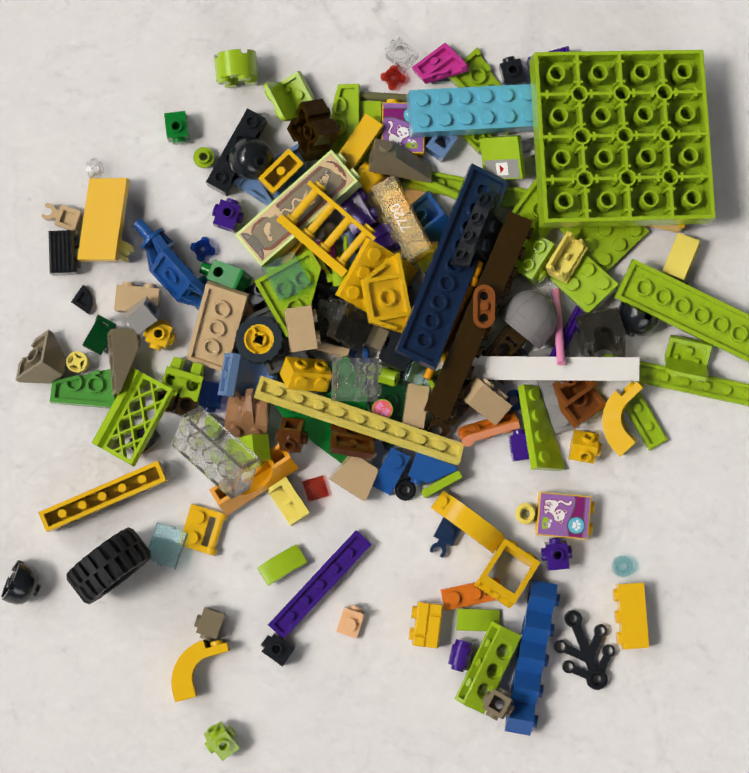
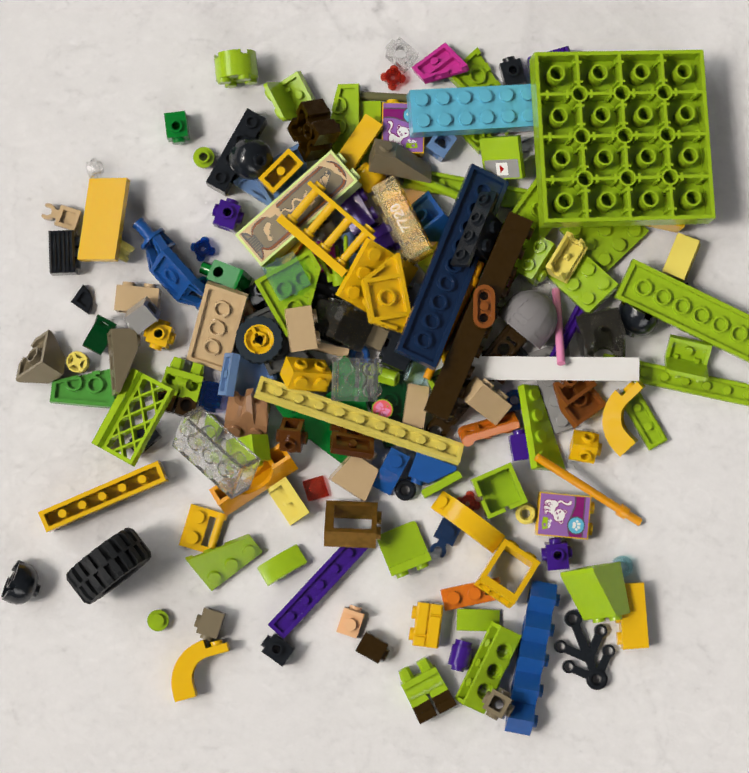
(158, 620): none -> lime plate
(167, 545): clear light blue piece -> none
(221, 563): none -> lime wing
(221, 740): lime brick -> none
(349, 536): none -> pearl gold window
(373, 648): none -> dark brown brick
(404, 549): none -> lime bracket
(422, 684): none -> lime hips
(469, 497): none -> clear red plate
(498, 490): none -> lime piece
(598, 591): none -> lime slope
(620, 509): none -> light orange bar

